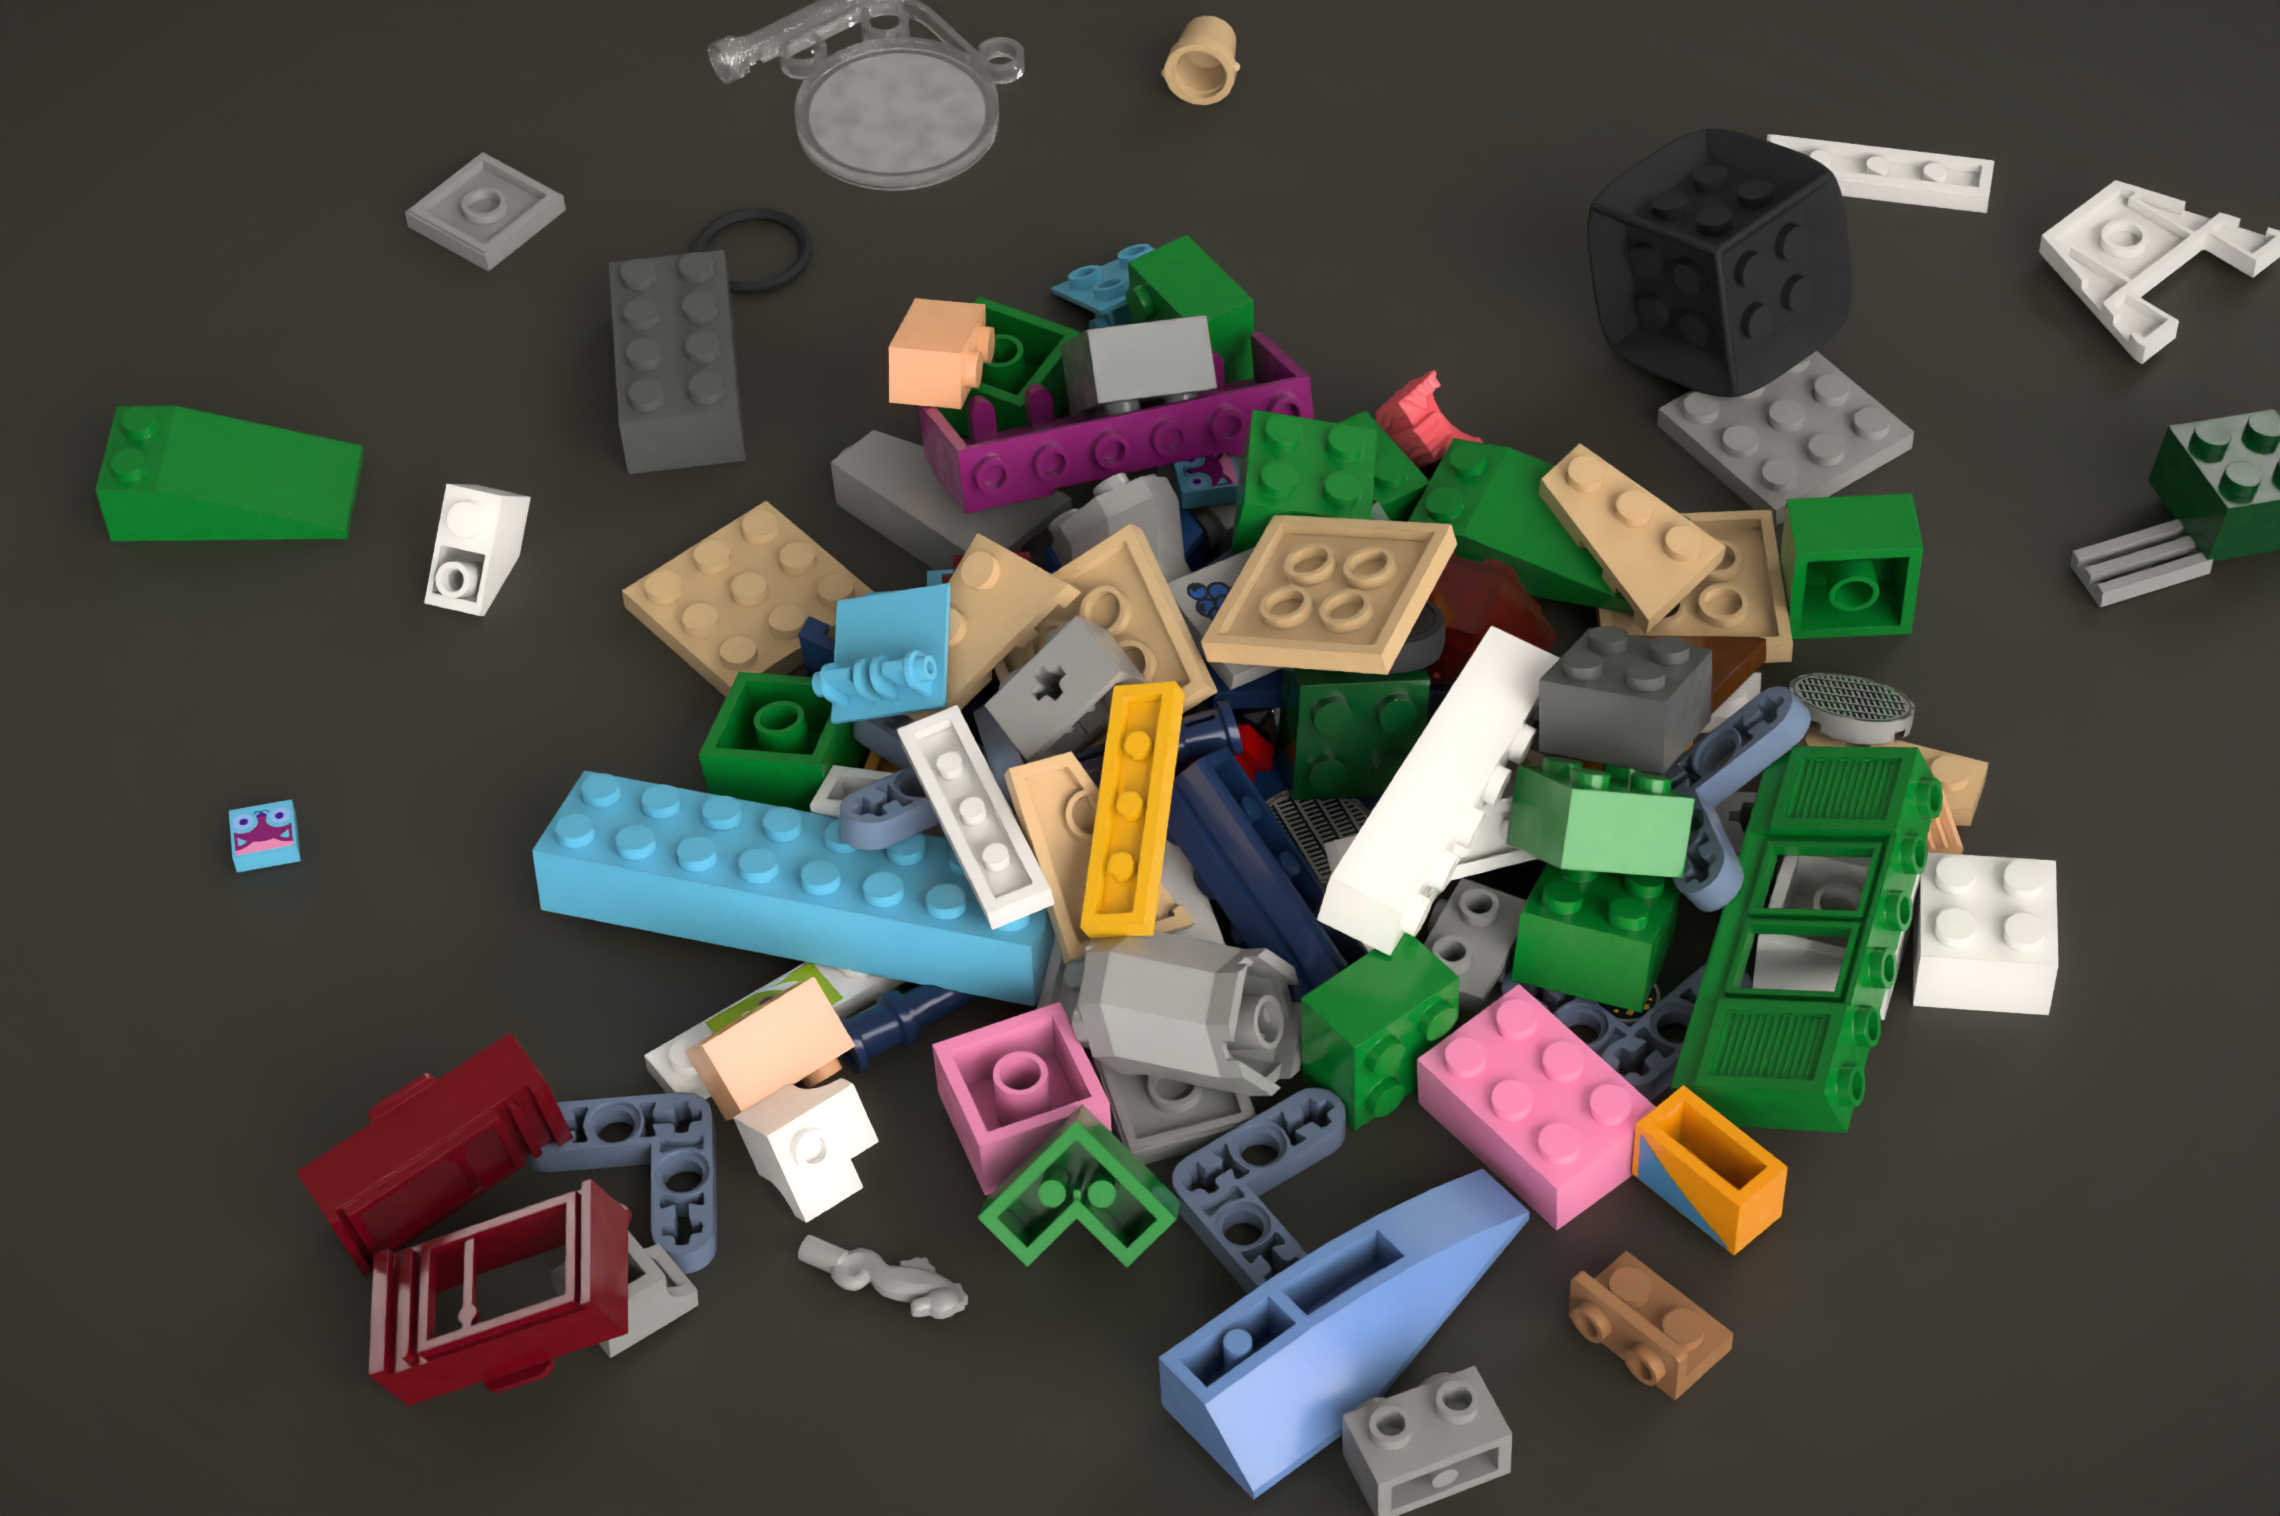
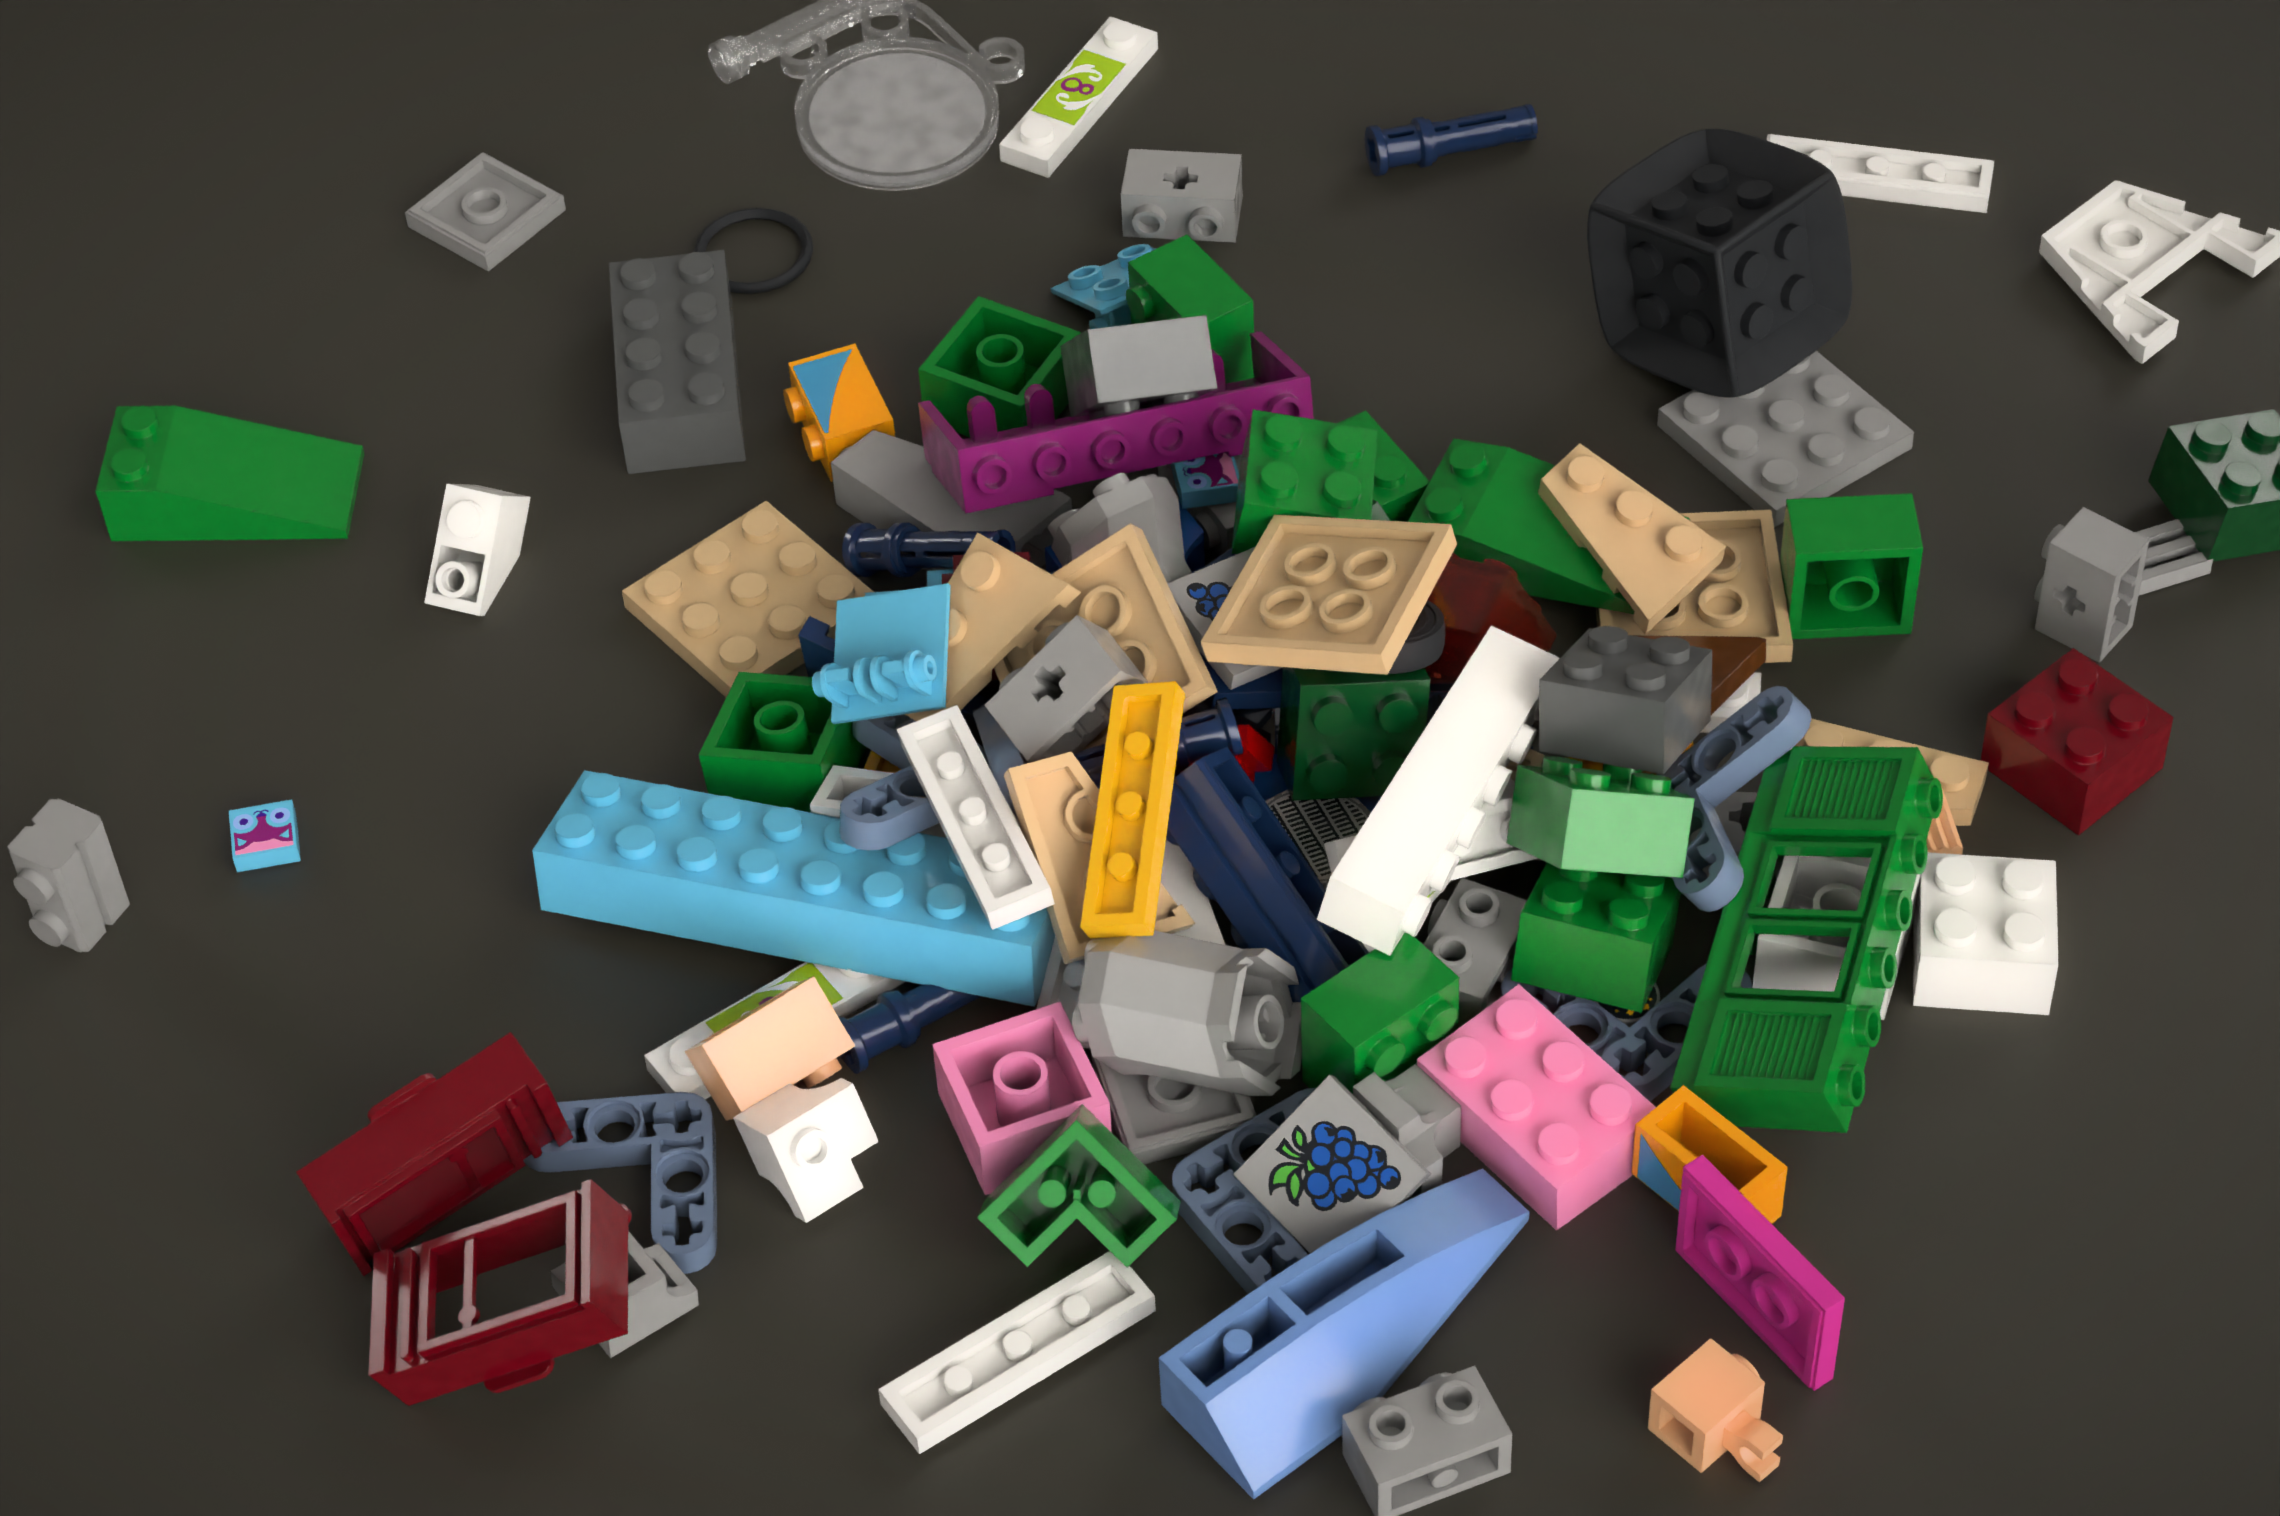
(68, 876): none -> light grey brick
(835, 403): none -> light orange brick
(907, 549): none -> dark blue pin
(910, 1282): light grey animal -> none
(939, 353): light nougat brick -> none
(1016, 1351): none -> white plate
(1078, 97): none -> white plate
(1181, 195): none -> light grey brick
(1202, 62): tan piece -> none
(1330, 1167): none -> tile
(1417, 1115): none -> light grey brick
(1418, 425): coral hair -> none
(1427, 140): none -> dark blue pin
(1648, 1324): medium nougat bracket -> none
(1715, 1407): none -> light nougat brick
(1759, 1273): none -> dark pink tile
(1854, 707): light grey tile -> none
(2076, 741): none -> dark red brick
(2090, 583): none -> light grey brick

